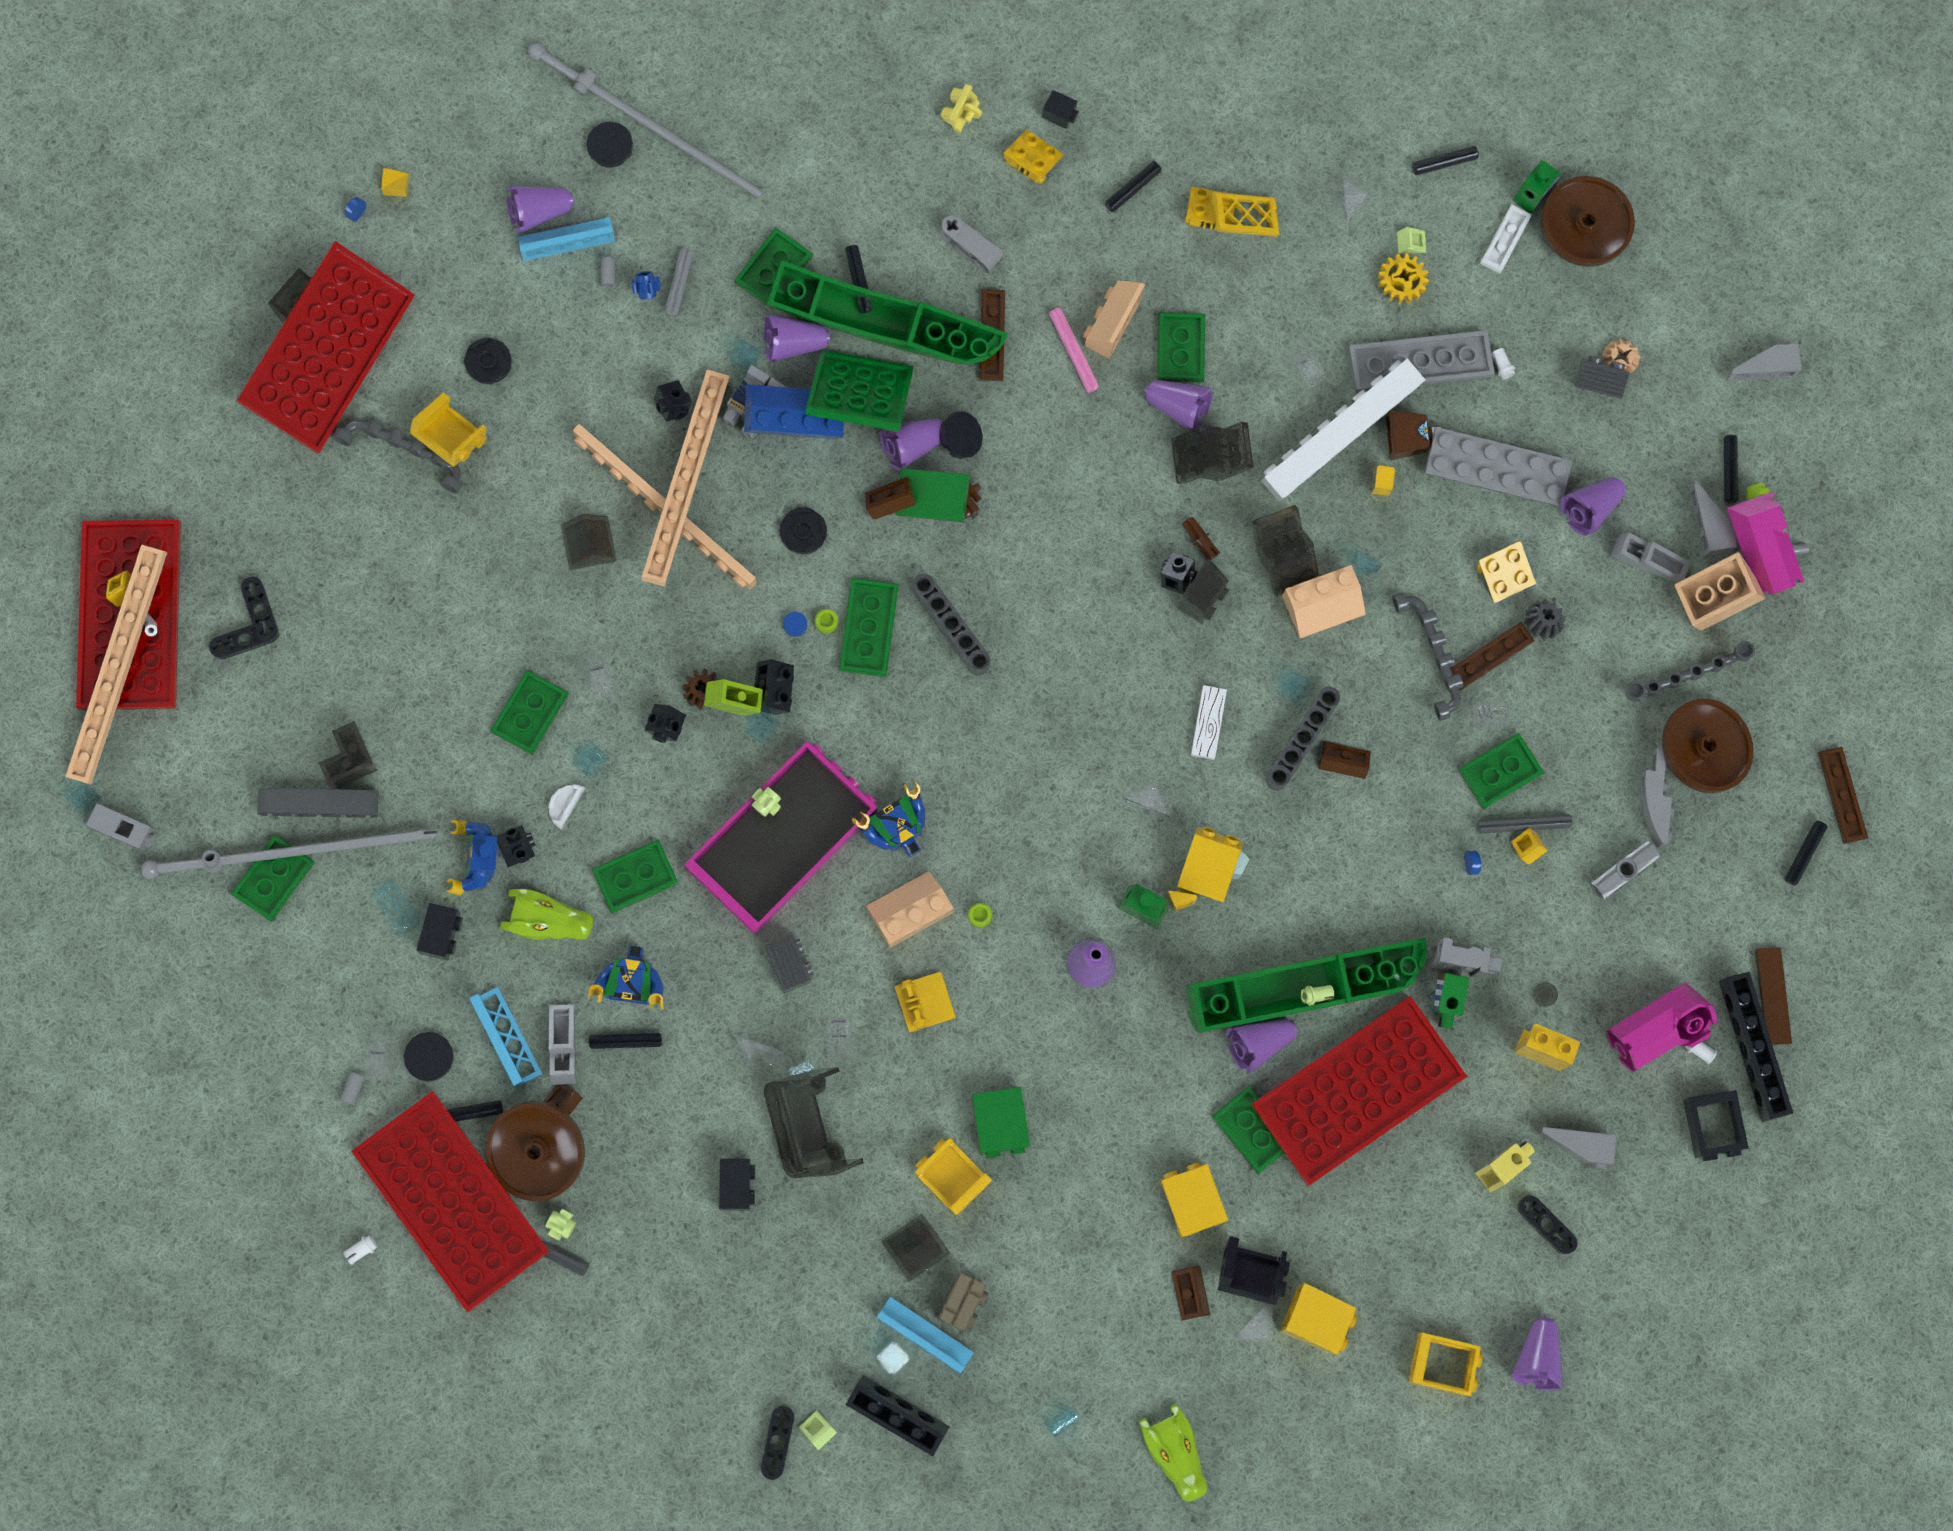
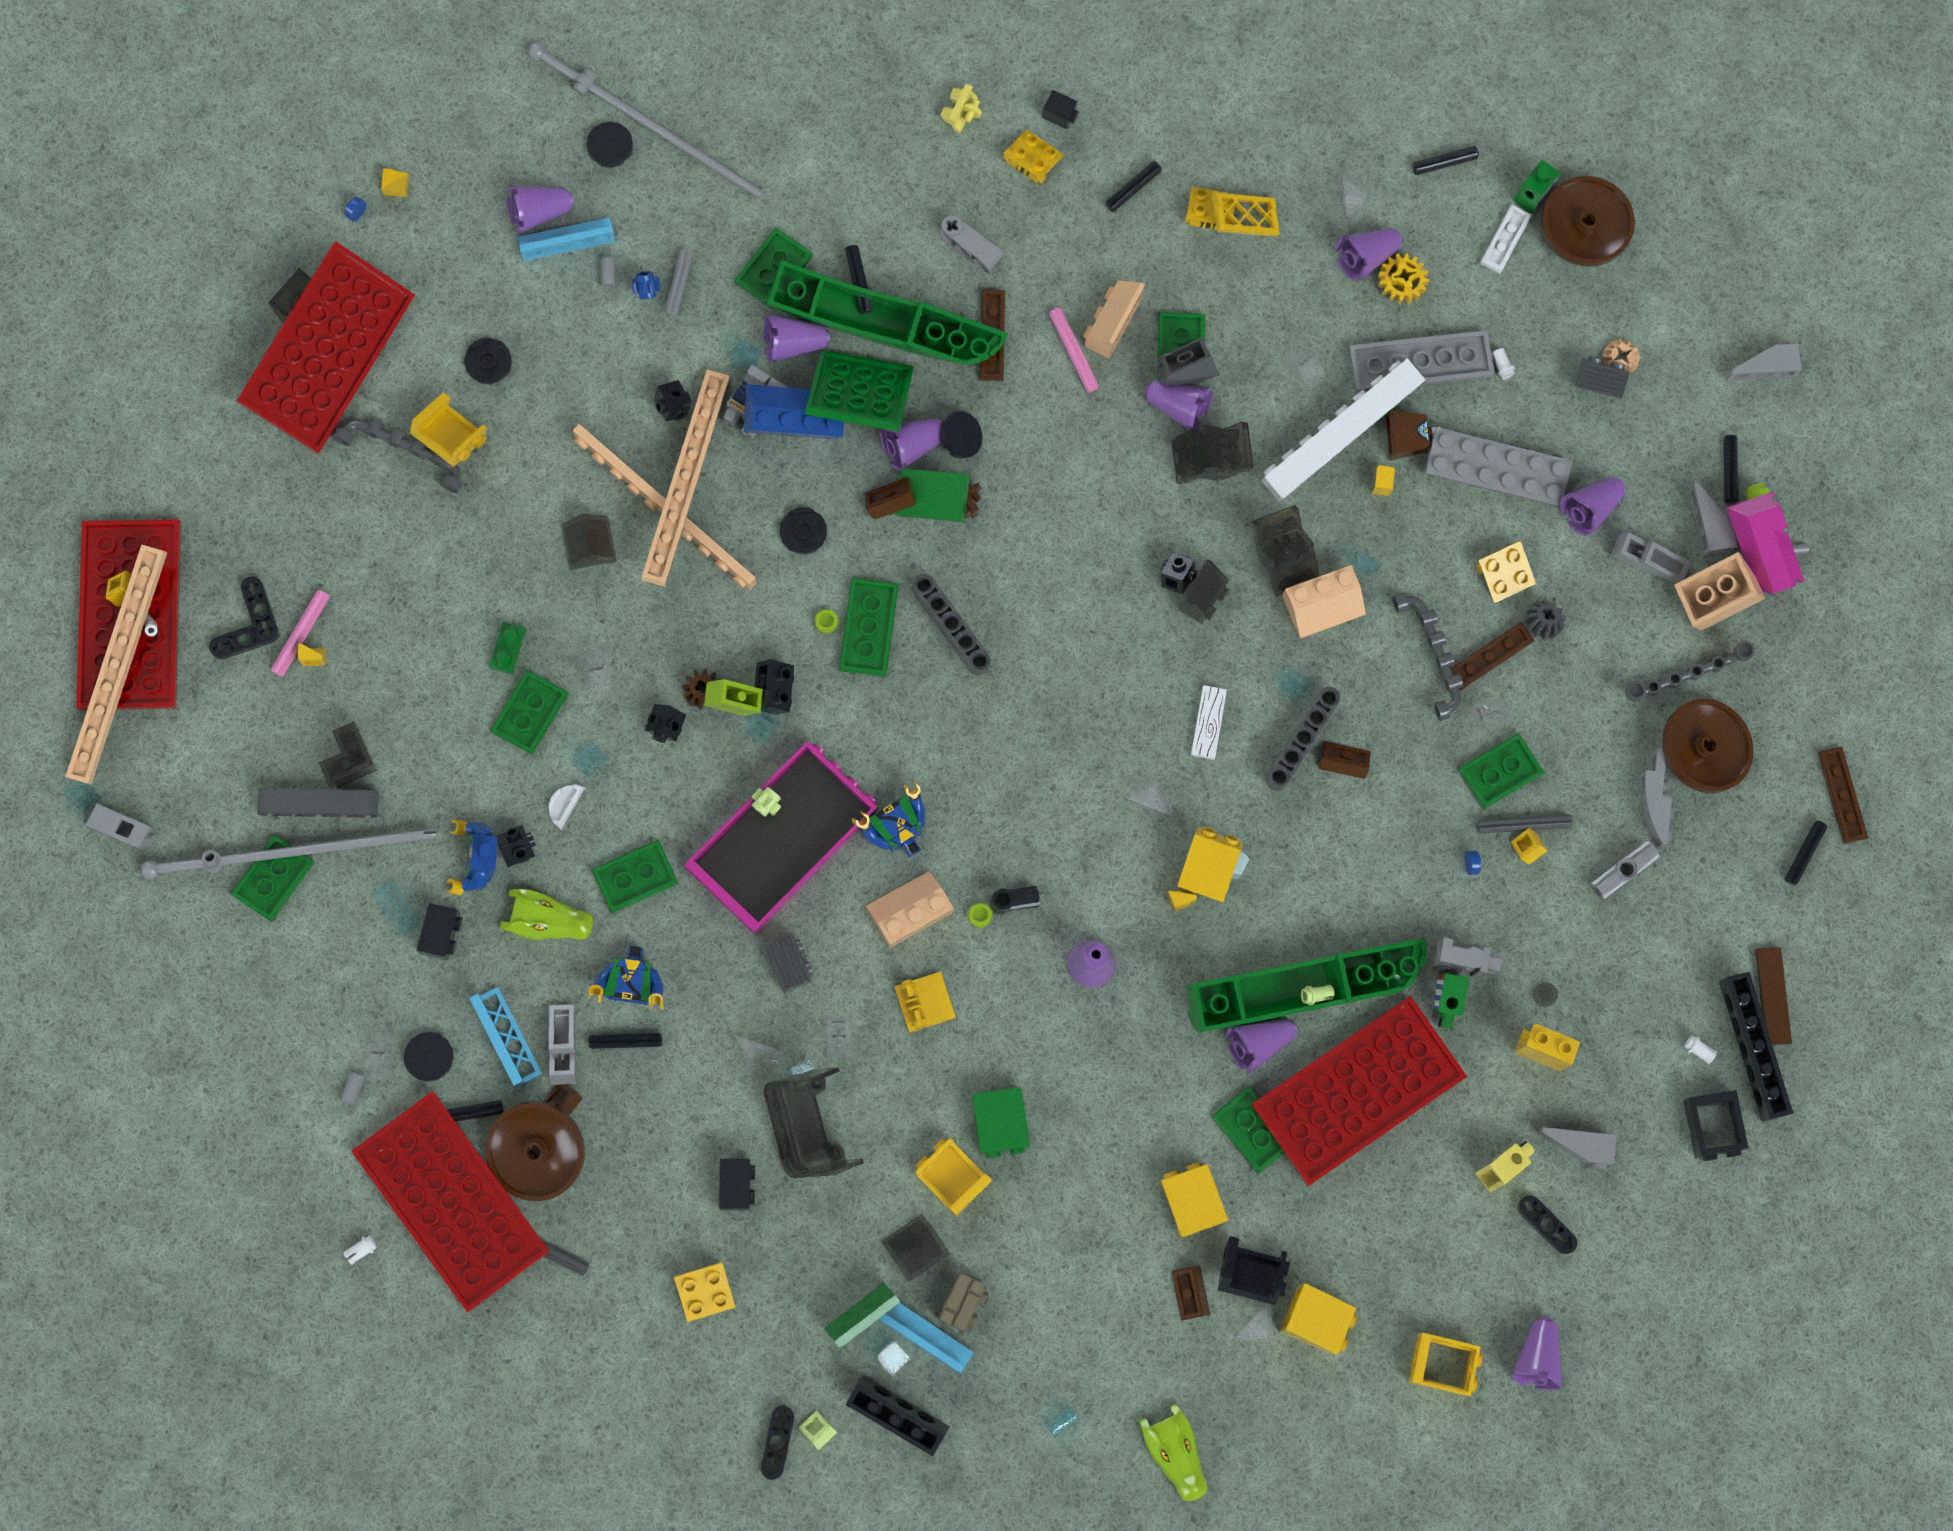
(300, 633): none -> bright pink axle
(311, 656): none -> yellow slope
(507, 648): none -> green tile
(560, 1224): yellowish green gear -> none
(704, 1291): none -> yellow hinge
(795, 624): blue tile -> none
(862, 1315): none -> green tile
(1017, 899): none -> black piece
(1144, 905): green torso -> none
(1187, 364): none -> dark grey slope
(1200, 538): reddish brown axle -> none
(1366, 251): none -> medium lavender cone
(1411, 241): yellowish green slope -> none
(1669, 1021): dark pink brick -> none

